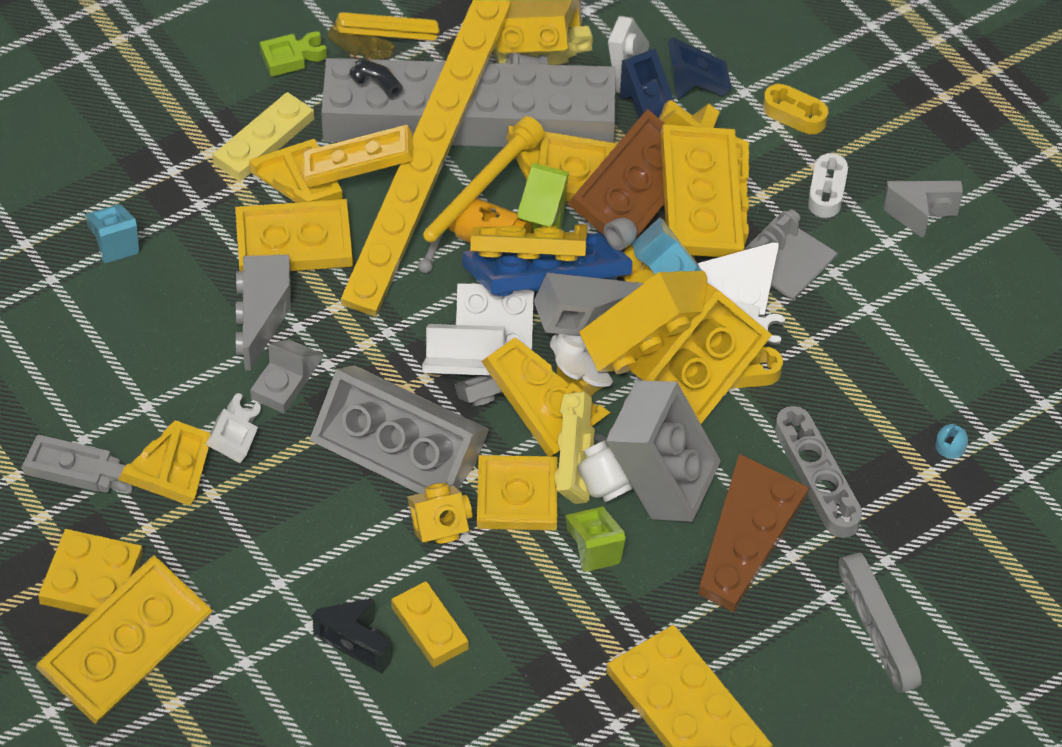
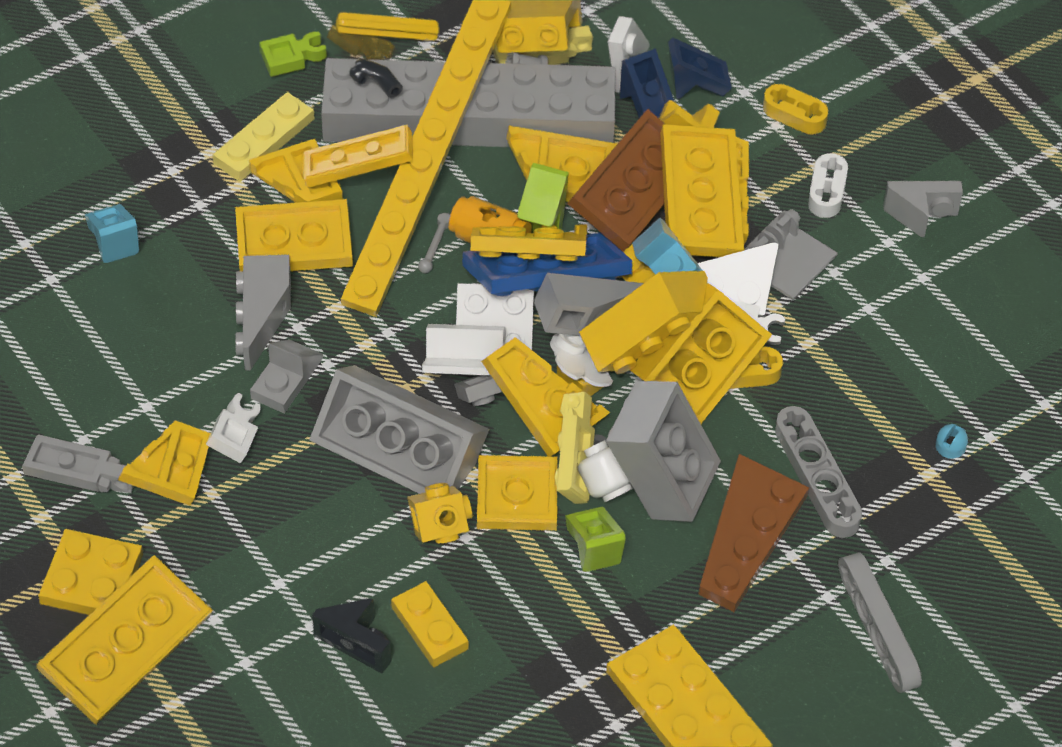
(525, 135): yellow piece -> none
(620, 233): light grey hinge -> none

